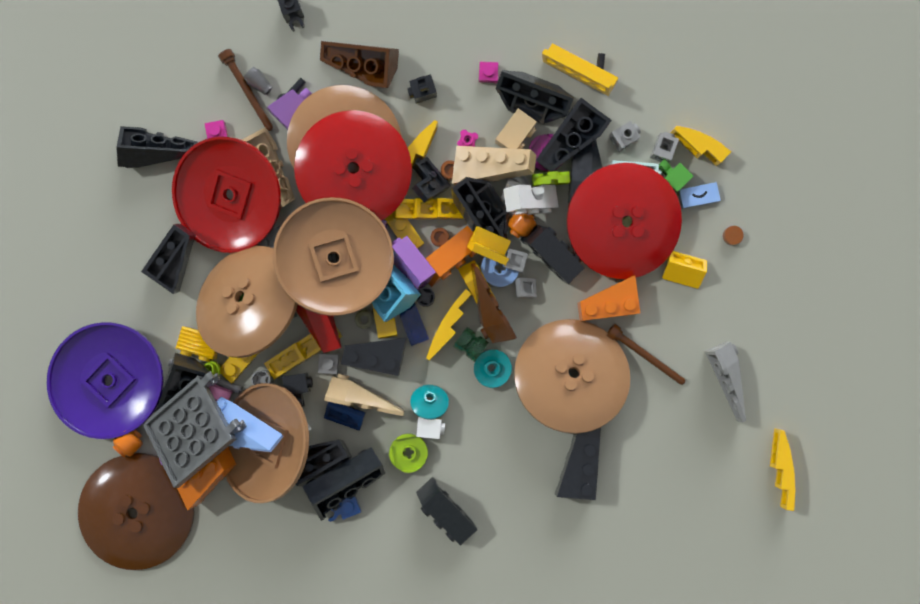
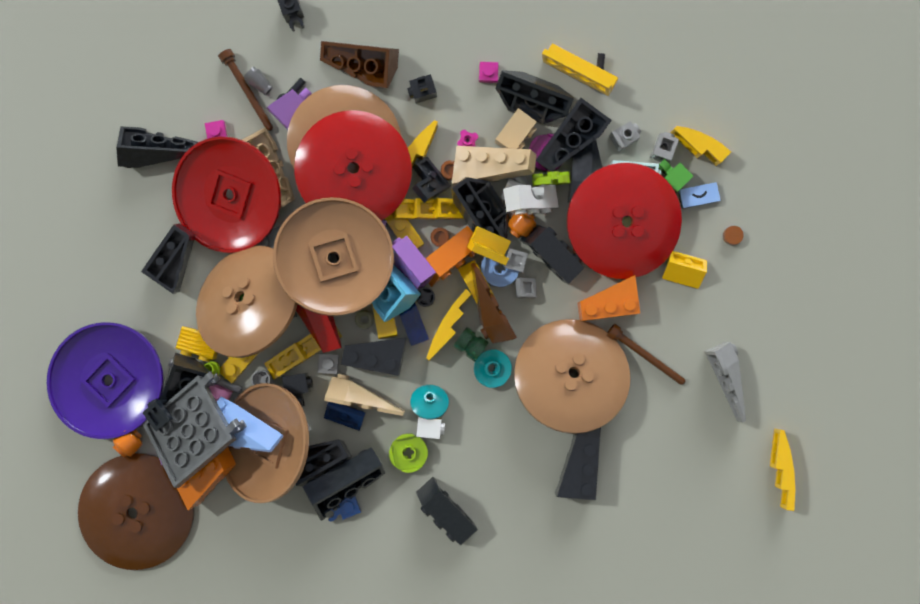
(157, 414): none -> black bracket

